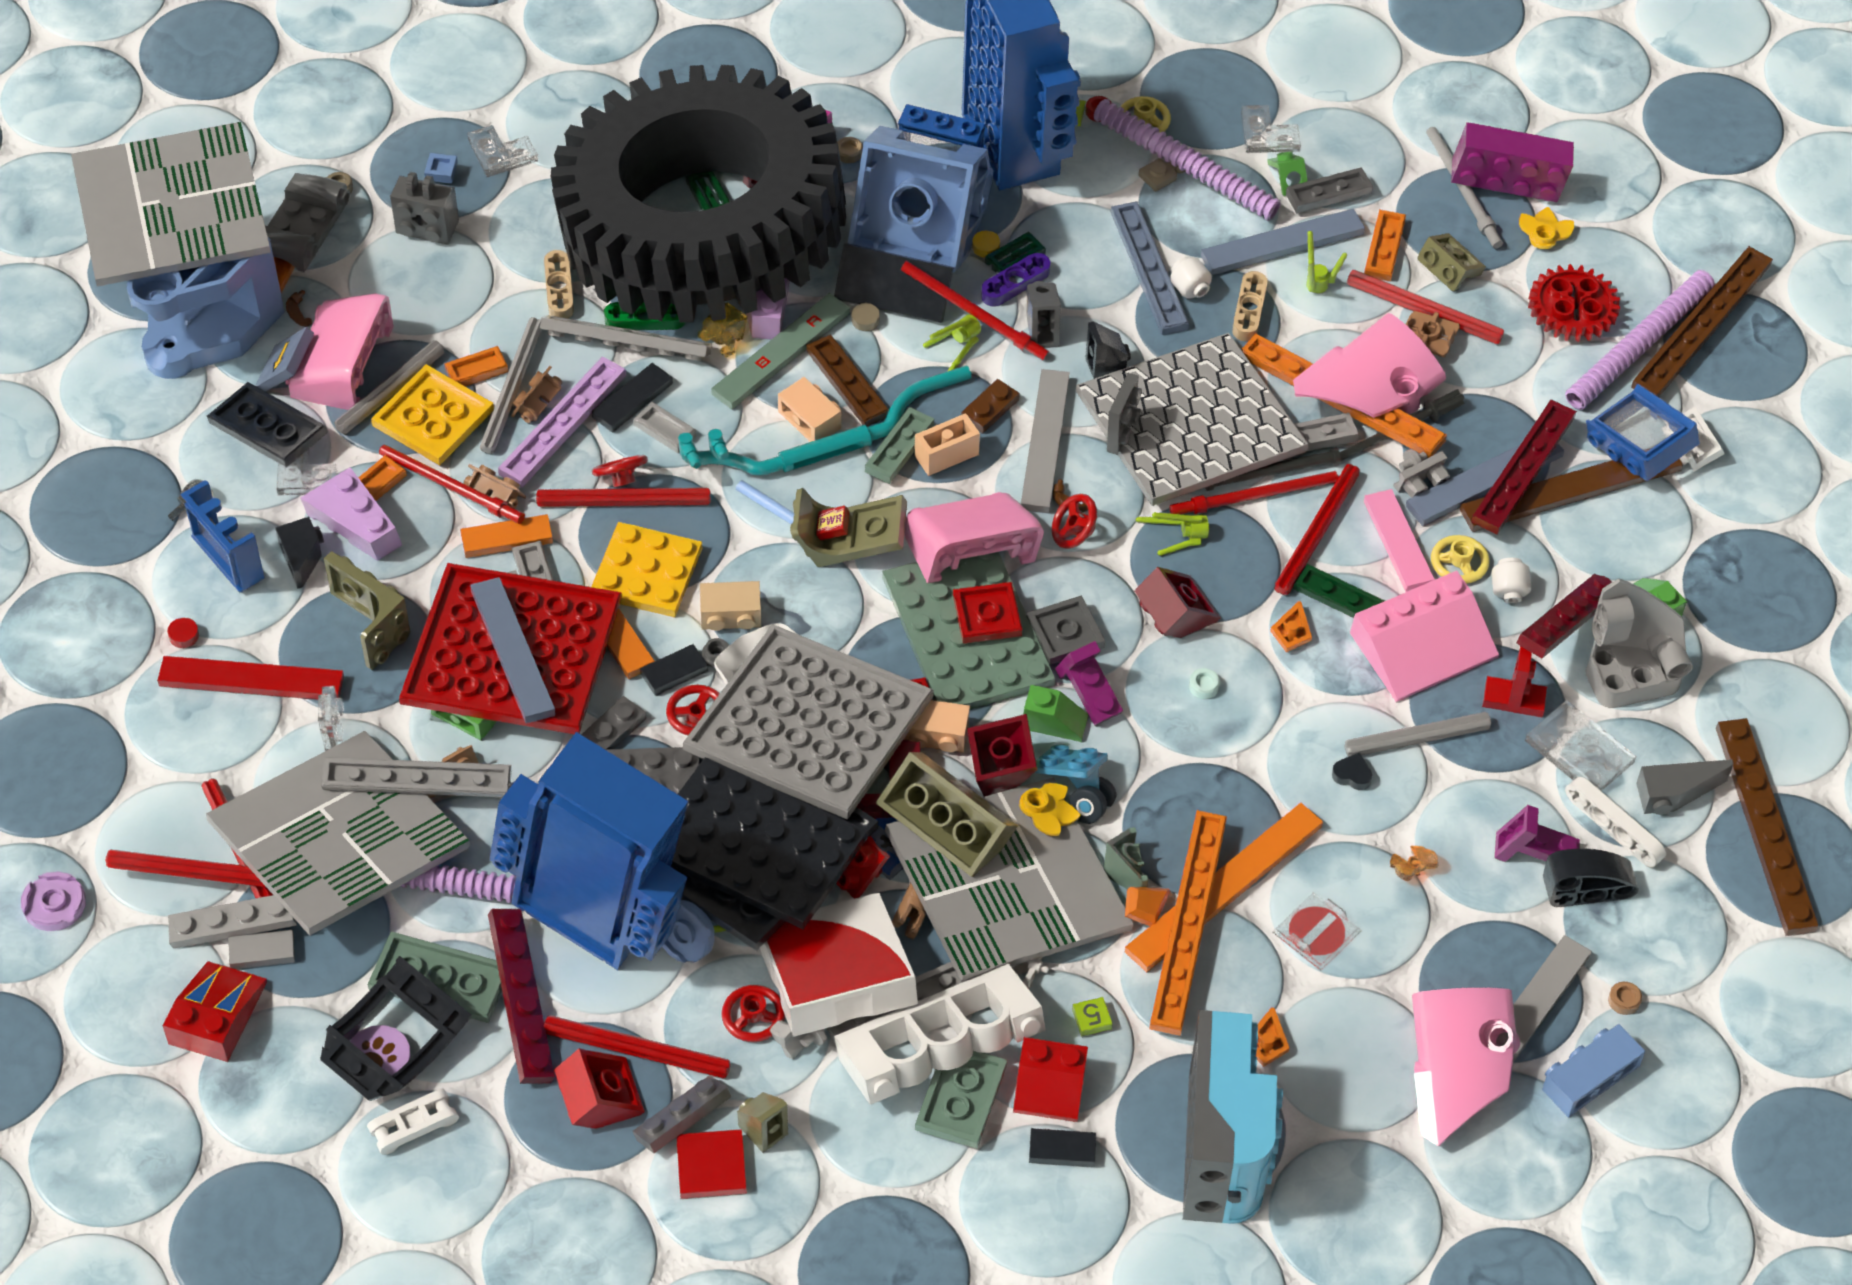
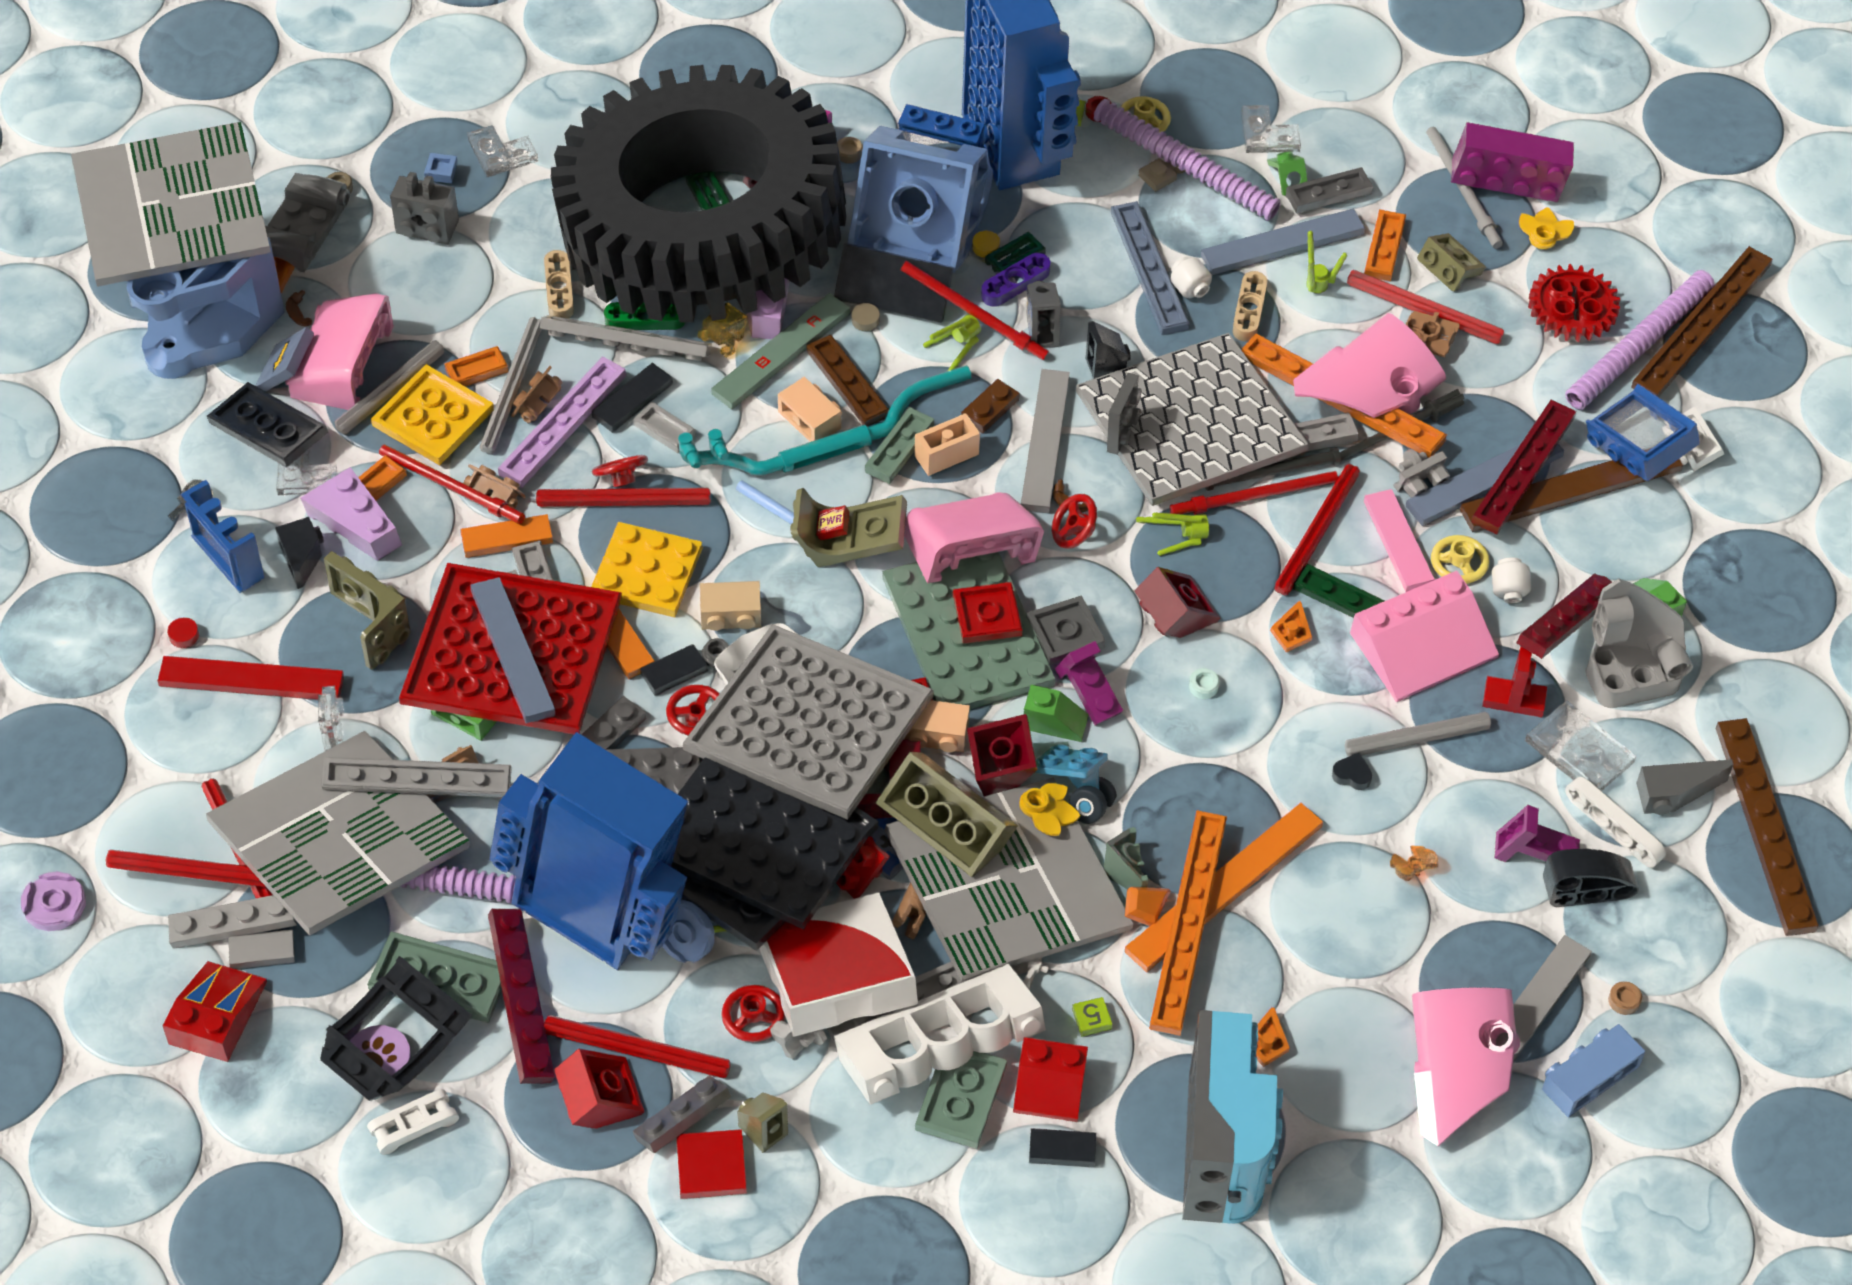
(1317, 930): clear piece -> none

